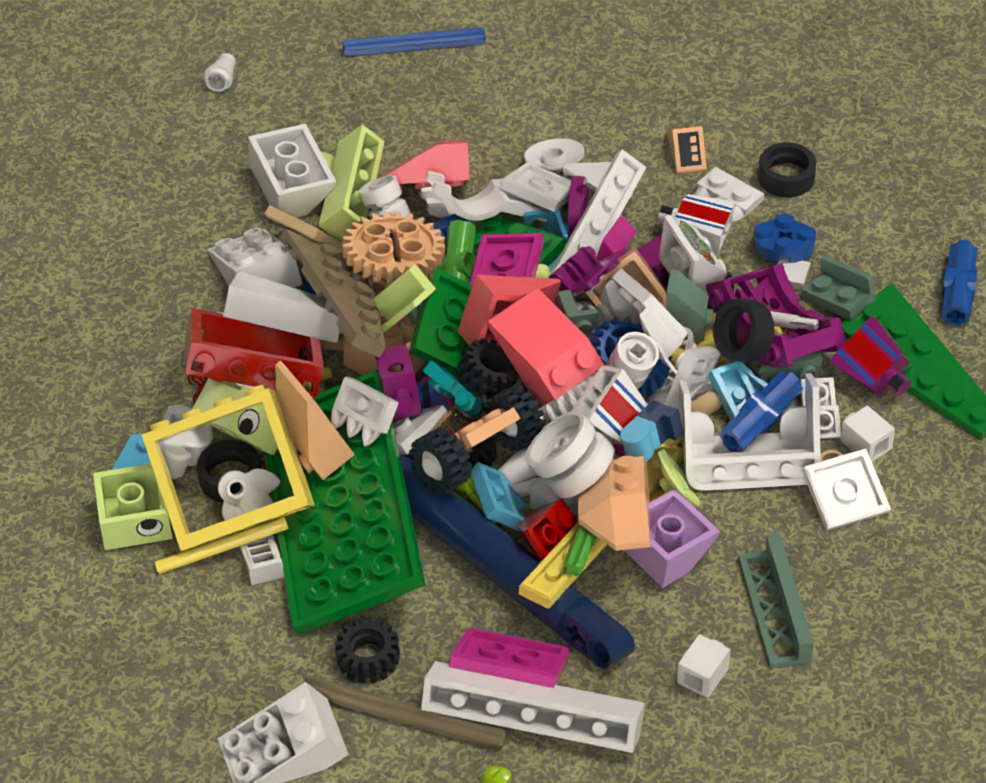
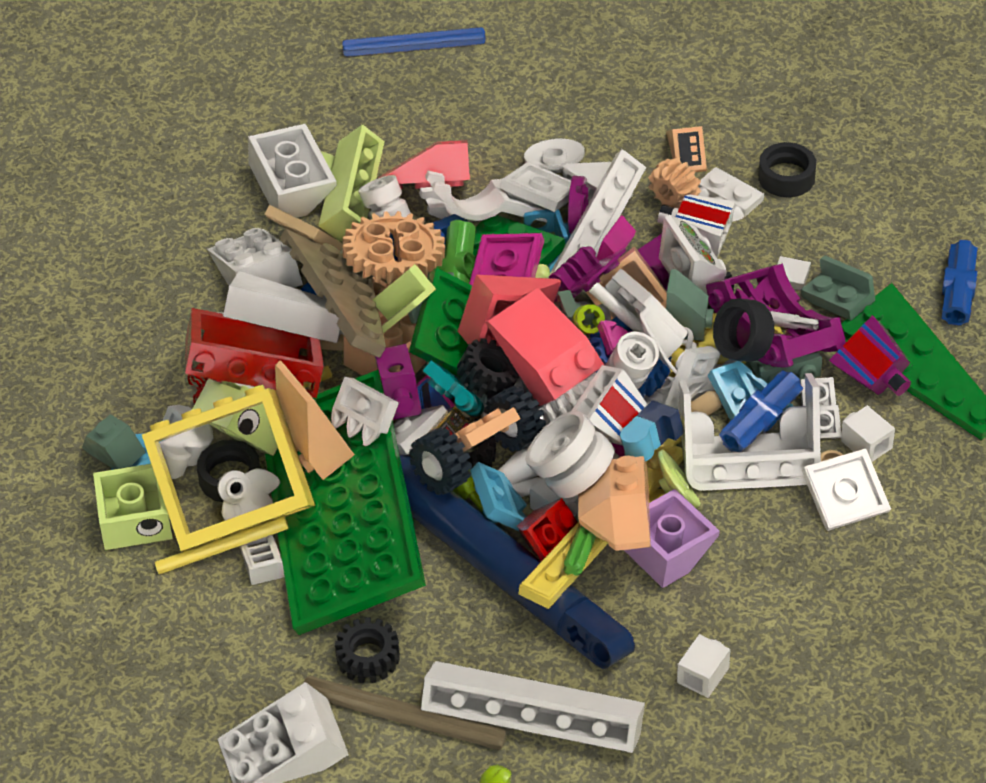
(113, 443): none -> sand green slope
(220, 73): white cone -> none
(510, 657): dark pink tile -> none
(579, 316): none -> lime bush
(610, 334): none -> dark pink tile
(616, 307): none -> white bar
(673, 181): none -> light nougat gear
(784, 239): blue plate -> none
(789, 600): sand green fence -> none

